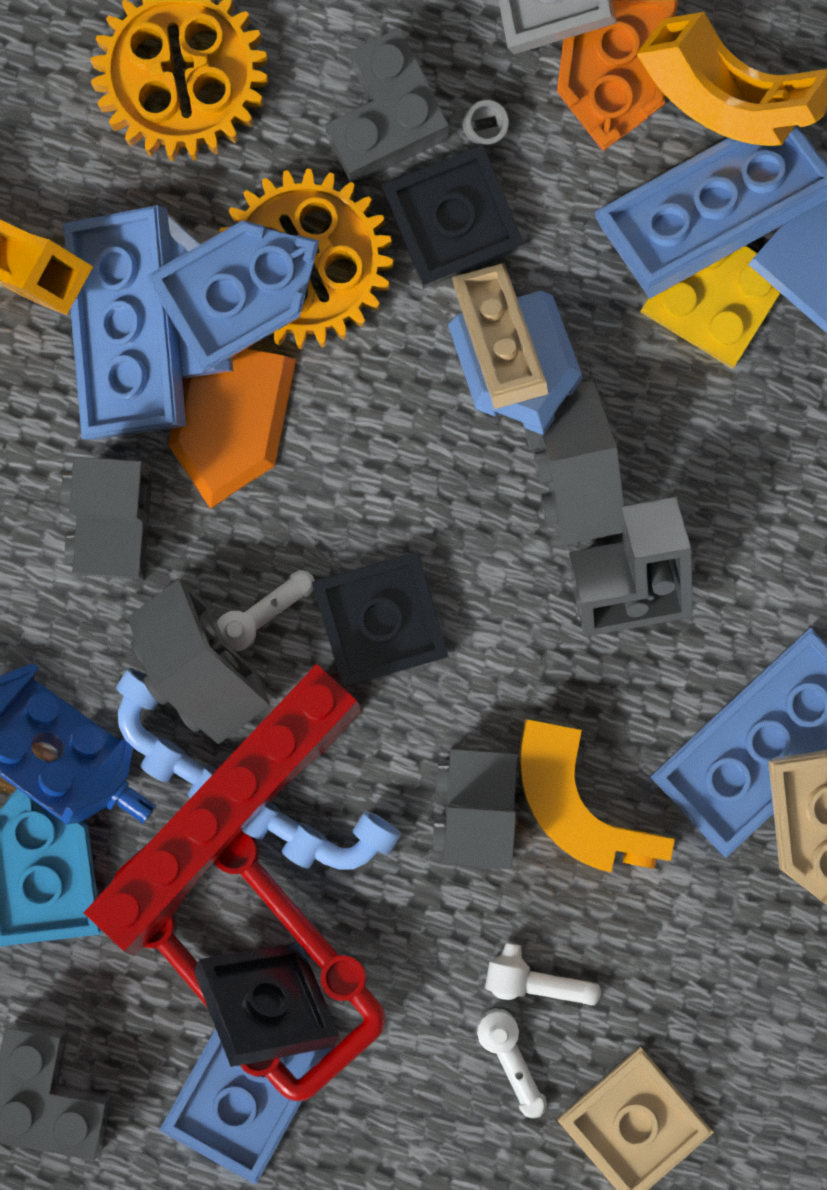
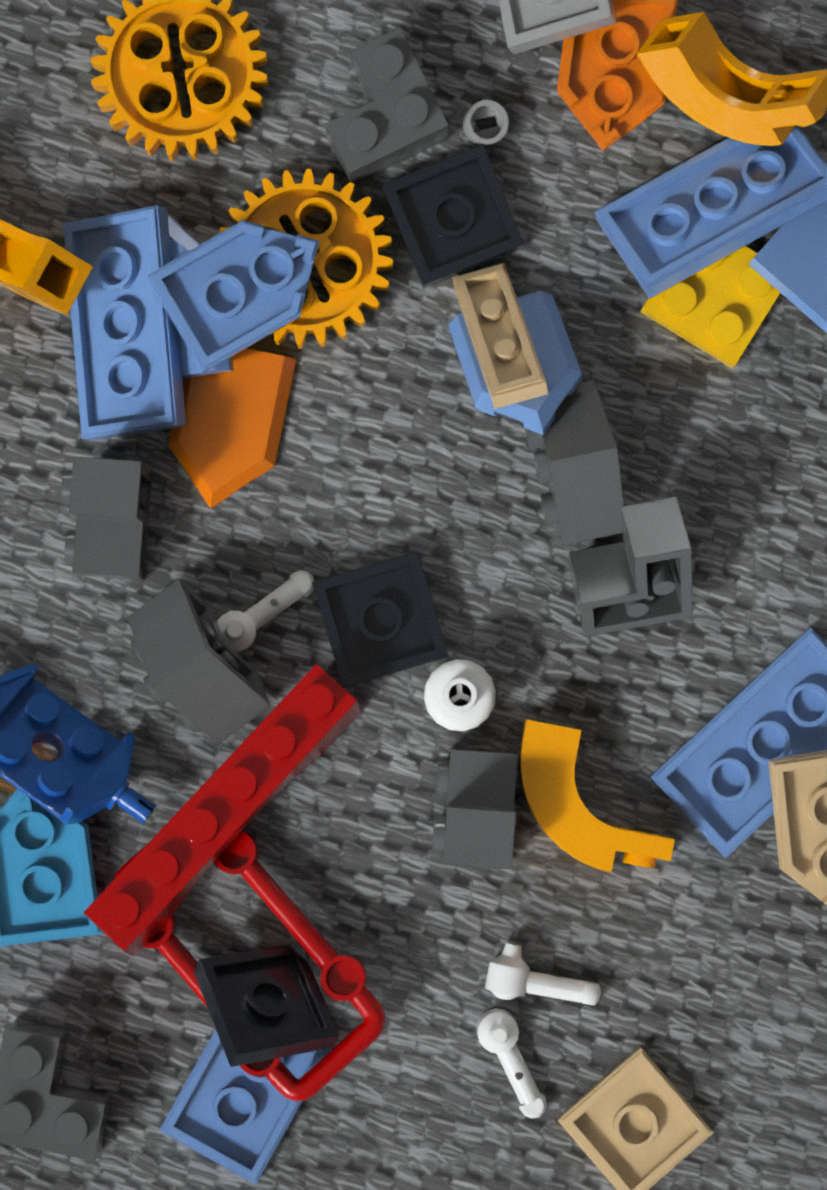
(303, 841): light blue bar -> none
(441, 706): none -> white head

